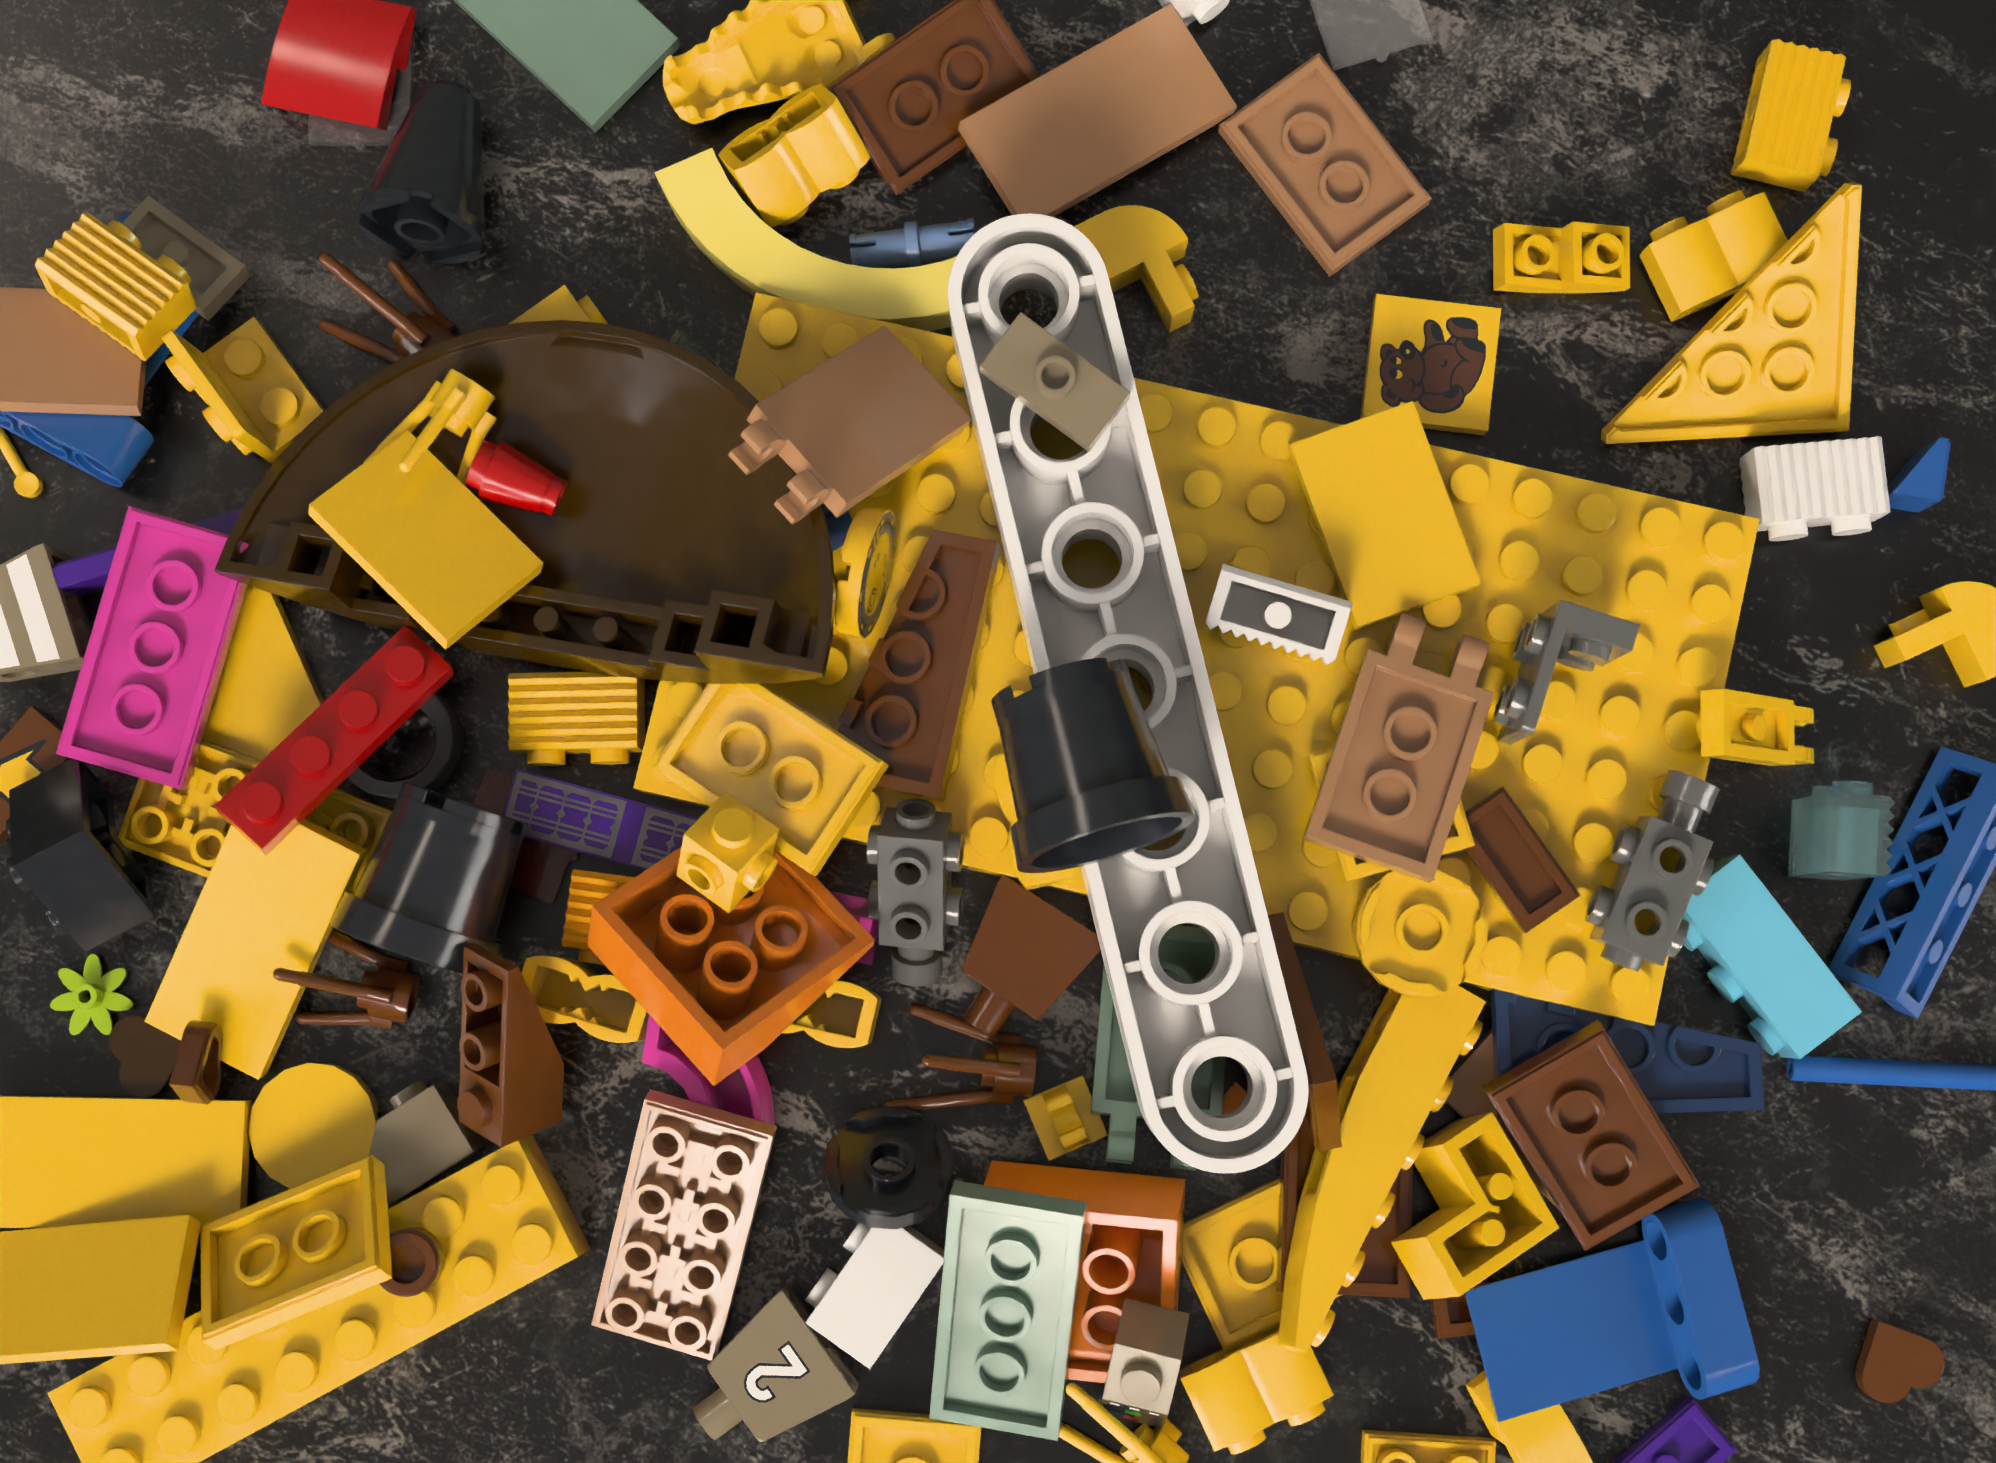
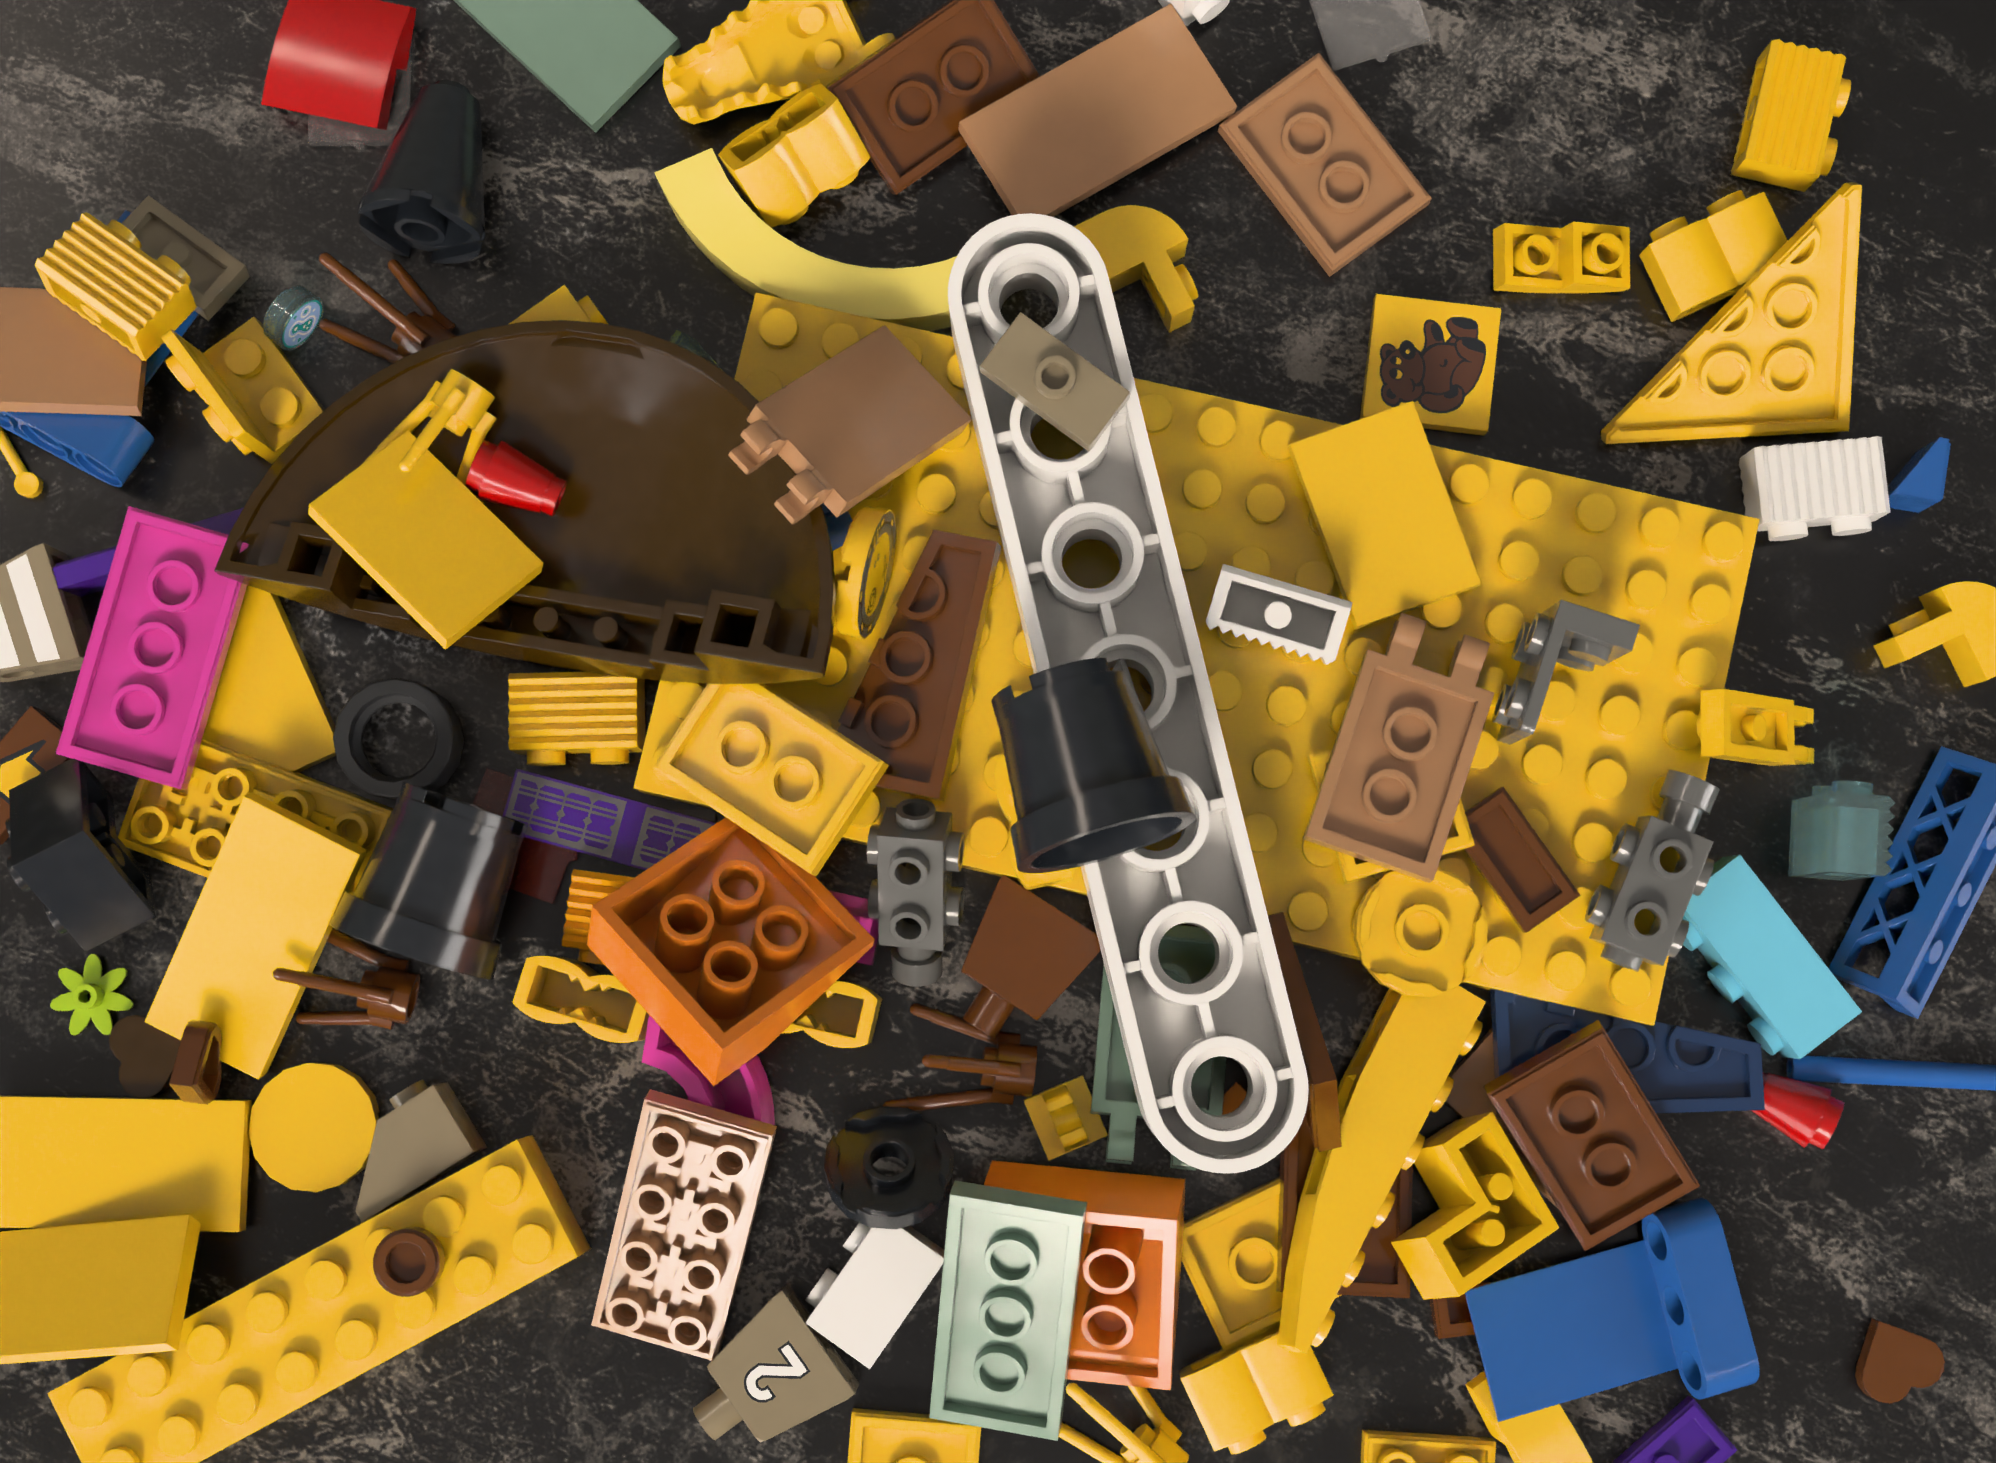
(293, 317): none -> tile
(294, 1252): yellow tile -> none
(334, 740): red plate -> none
(506, 1053): reddish brown slope -> none
(728, 852): yellow brick -> none
(910, 245): medium blue pin -> none
(1145, 1363): dark tan slope -> none
(1800, 1109): none -> red cone

